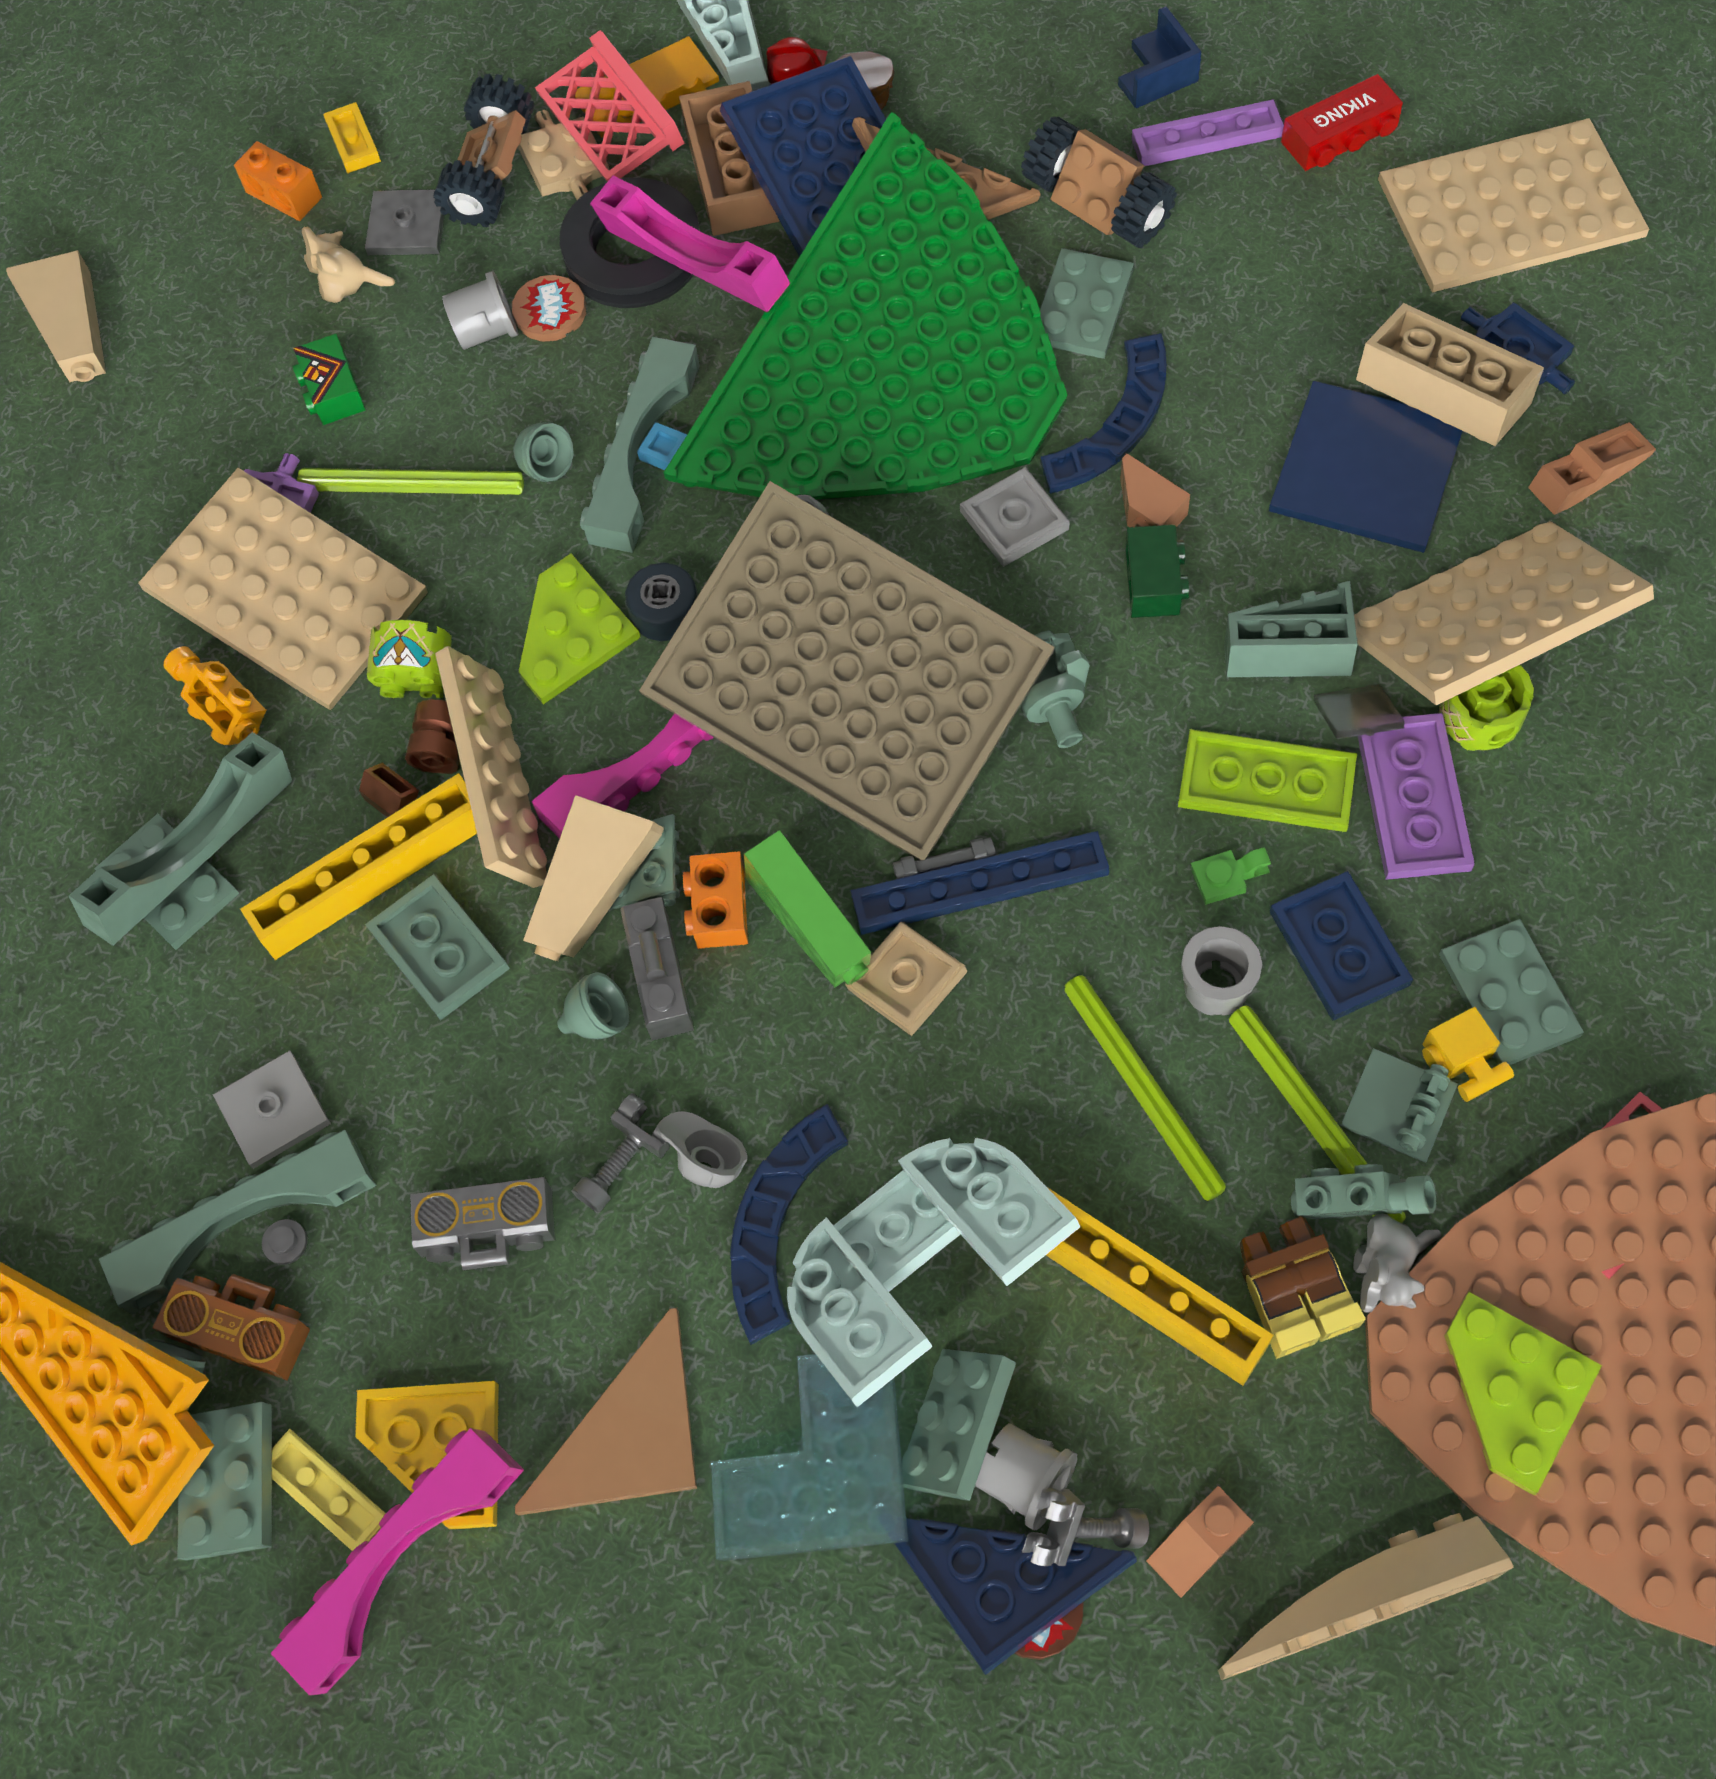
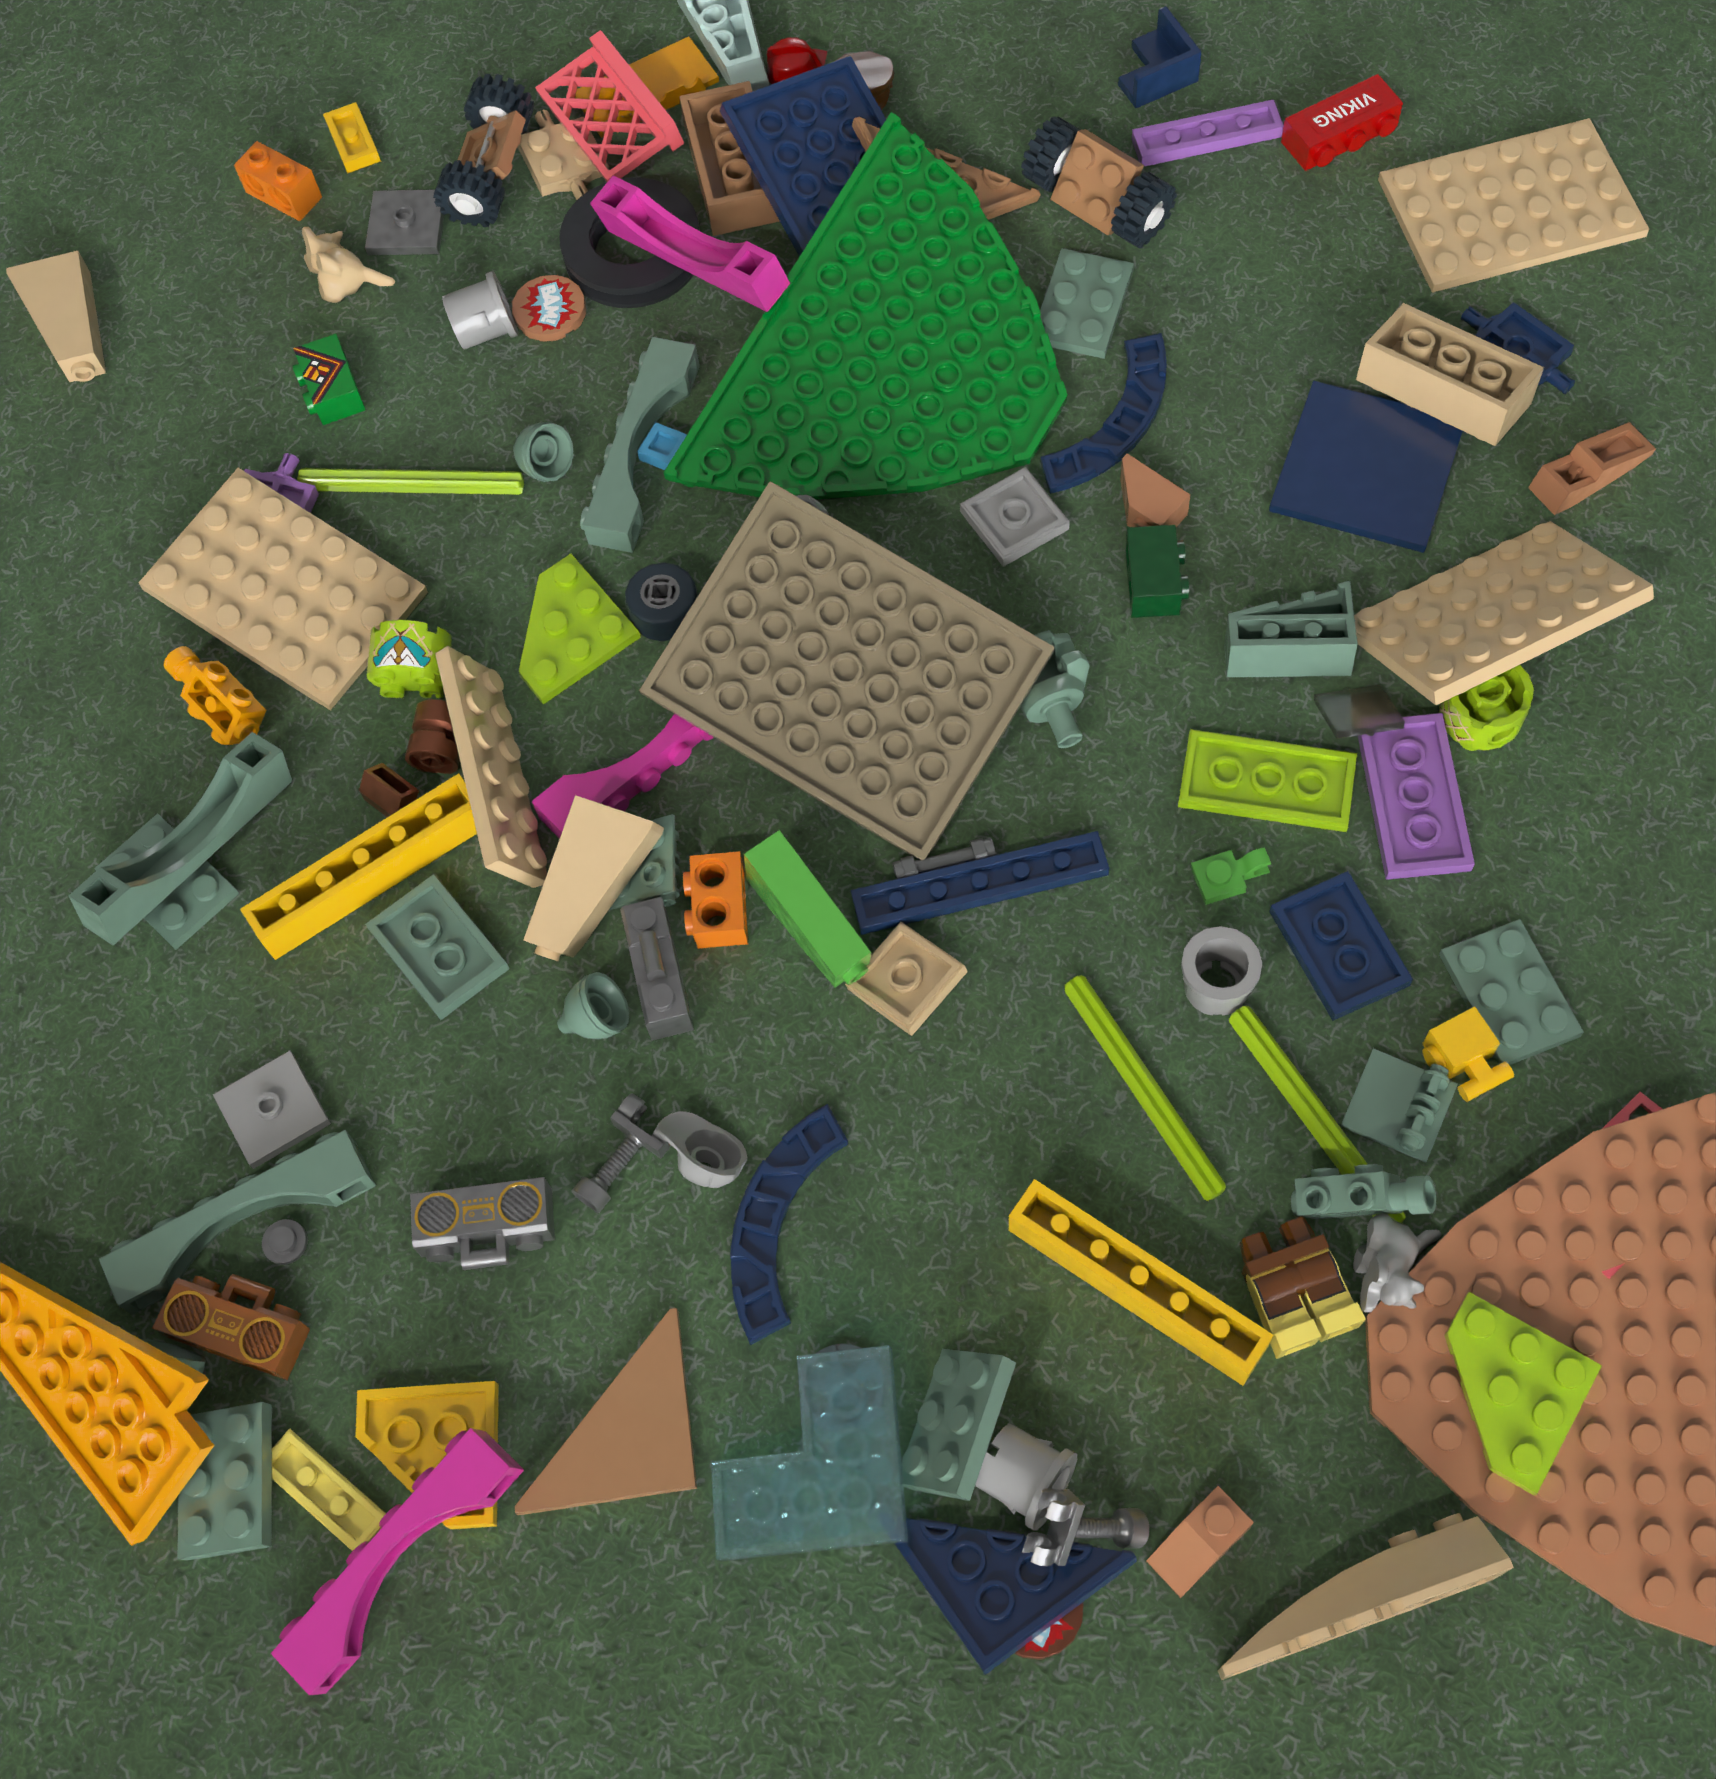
(850, 1267): light aqua plate -> none

